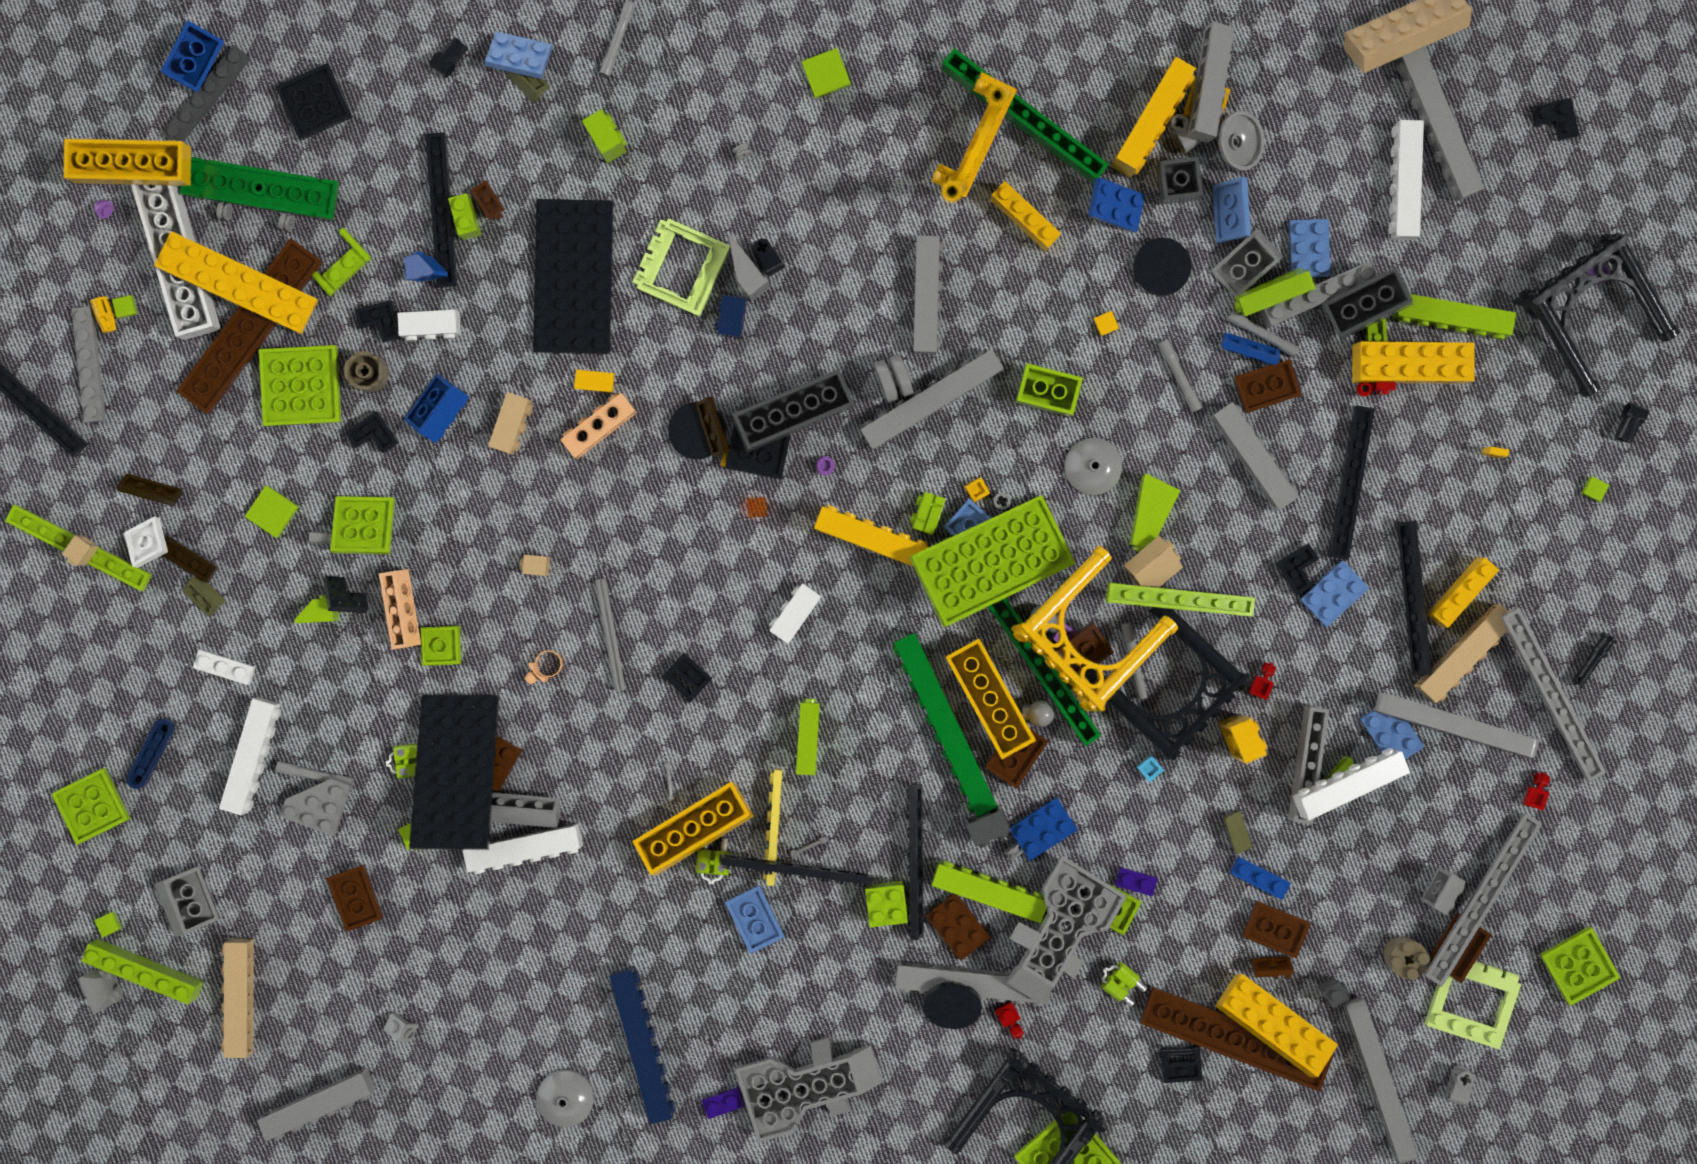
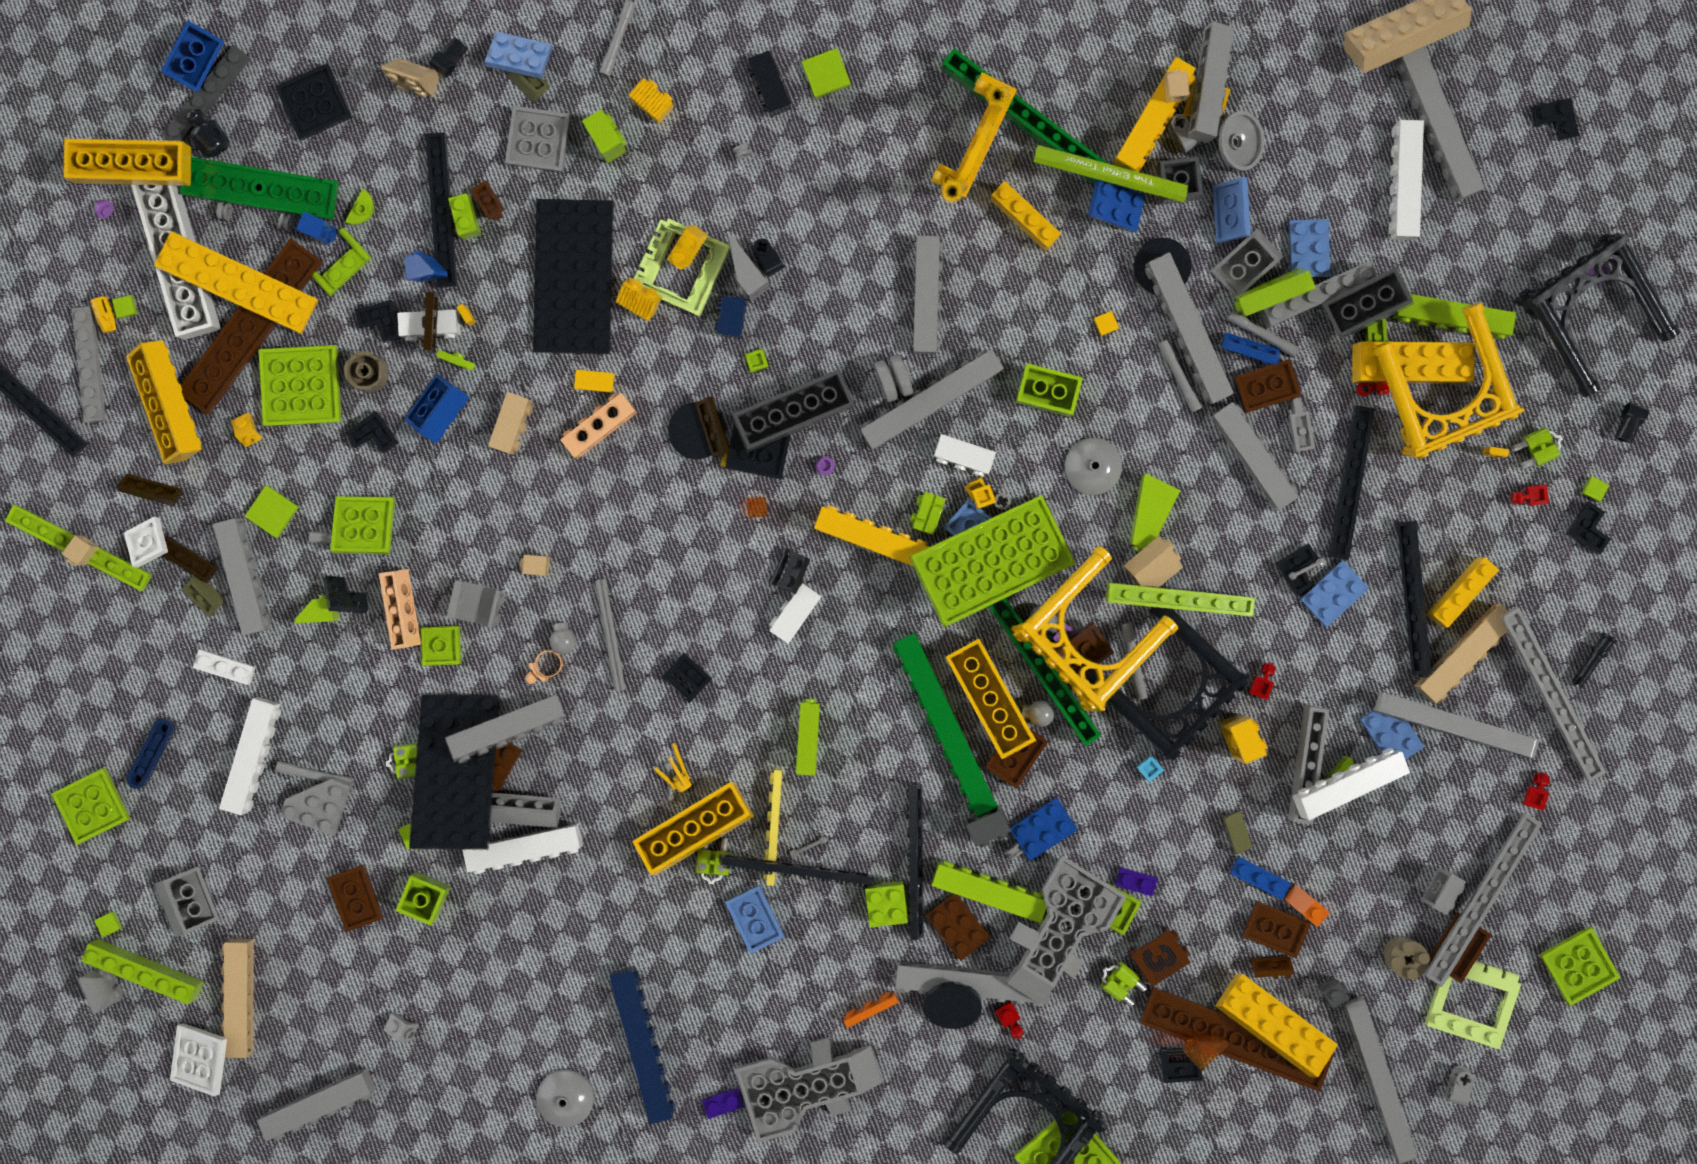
(163, 402): none -> yellow brick
(198, 1059): none -> white plate
(207, 134): none -> black piece
(242, 576): none -> light grey brick
(245, 430): none -> yellow bracket
(316, 229): none -> blue brick
(362, 209): none -> lime plate
(412, 77): none -> tan slope
(423, 898): none -> lime brick
(429, 322): none -> dark brown plate
(456, 359): none -> lime plate
(466, 314): none -> yellow tile
(475, 603): none -> light grey panel
(505, 728): none -> light grey brick
(538, 139): none -> light grey plate
(562, 639): none -> light grey piece
(638, 298): none -> yellow brick
(651, 100): none -> yellow brick
(680, 780): none -> yellow plant
(687, 247): none -> yellow brick
(756, 360): none -> lime tile
(768, 84): none -> black brick
(794, 571): none -> black plate
(870, 1008): none -> orange plate
(964, 455): none -> white brick
(983, 496): none -> yellow plate
(1110, 173): none -> lime tile
(1161, 957): none -> reddish brown panel
(1176, 86): none -> tan brick
(1188, 328): none -> light grey brick
(1204, 1049): none -> clear orange slope
(1300, 426): none -> light grey hinge
(1306, 905): none -> orange slope
(1321, 561): none -> light grey hinge
(1500, 396): none -> yellow arch
(1534, 495): none -> red plate
(1540, 447): none -> lime piece
(1584, 529): none -> black plate

